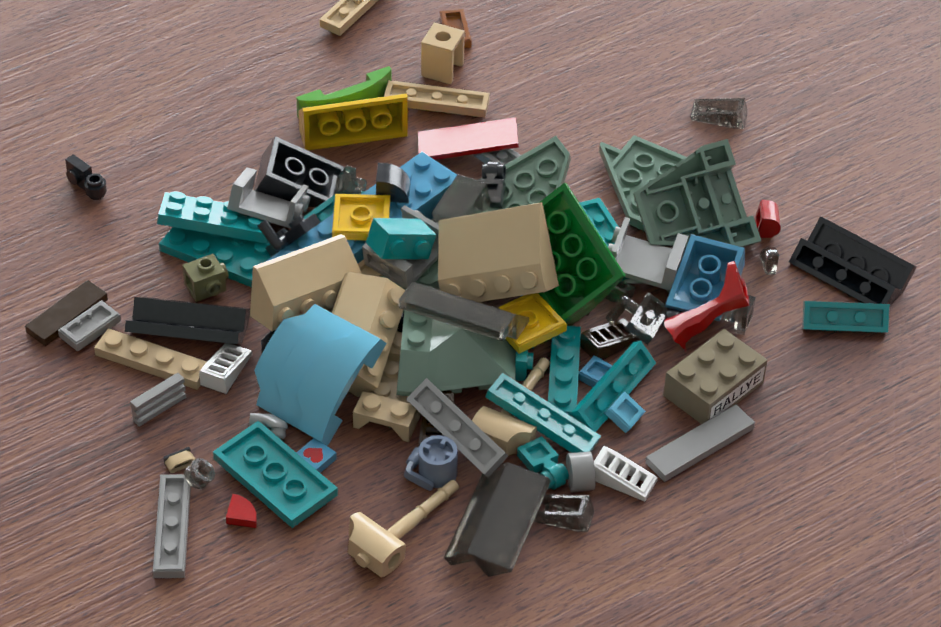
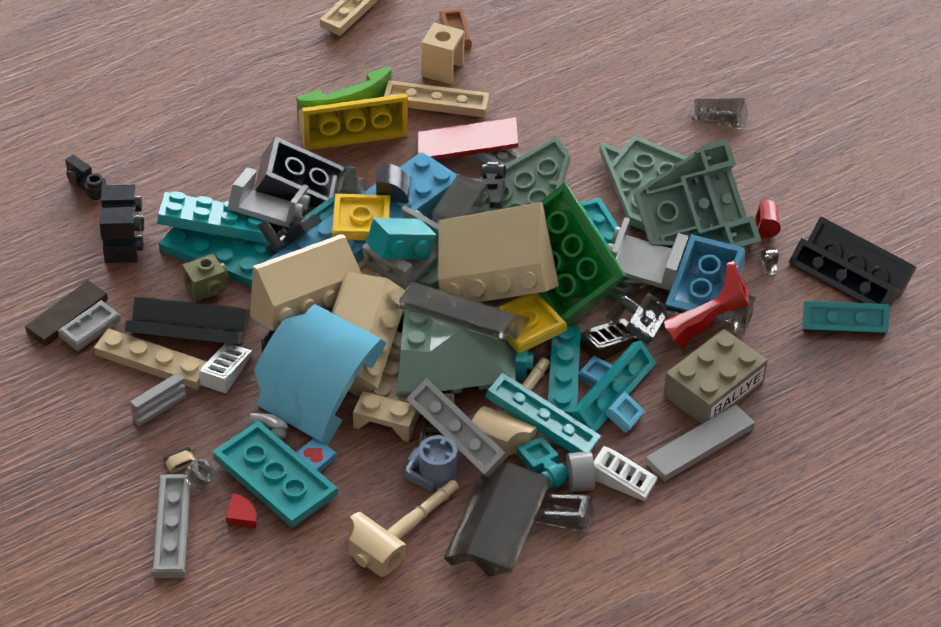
(121, 223): none -> black brick

